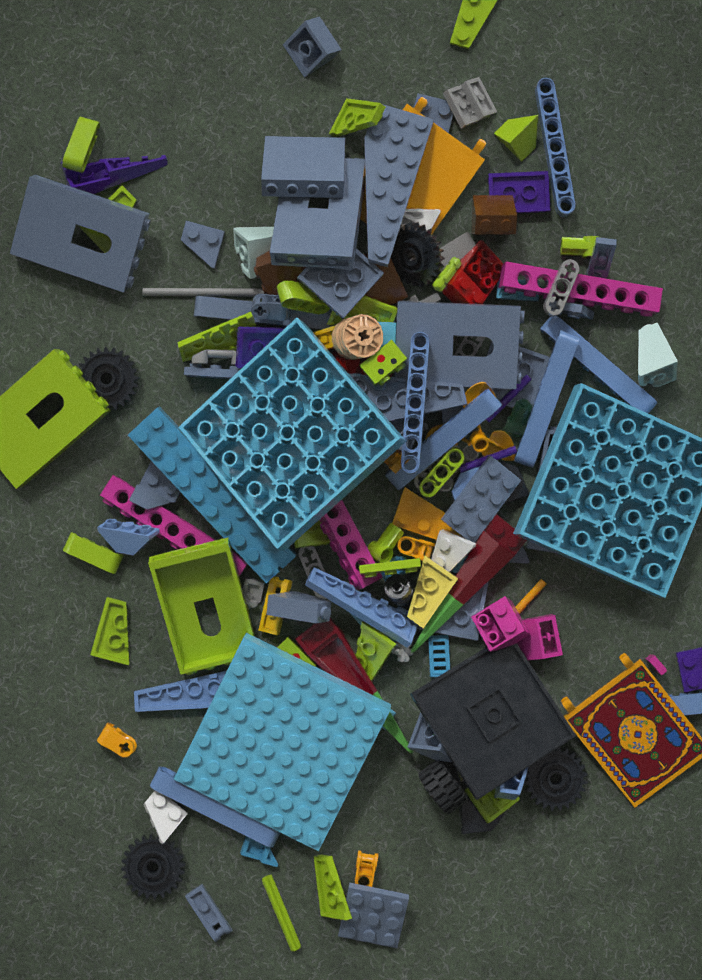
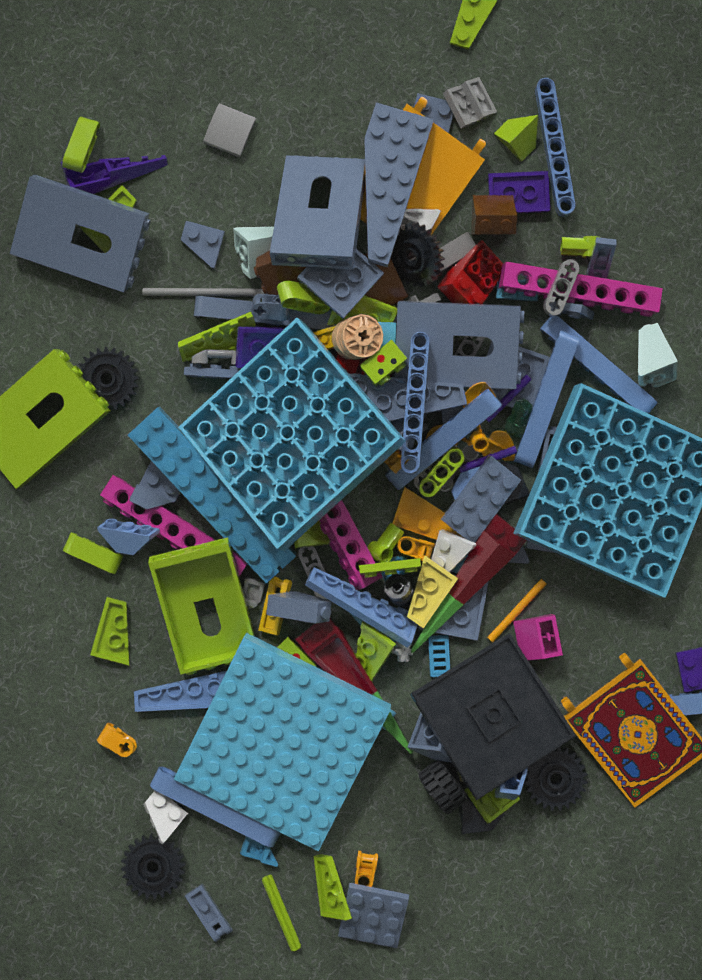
(229, 130): none -> light grey slope
(303, 167): sand blue panel -> none
(311, 46): sand blue slope -> none
(356, 116): lime wing -> none
(446, 274): lime axle -> none
(500, 625): dark pink slope -> none
(656, 664): dark pink tile -> none

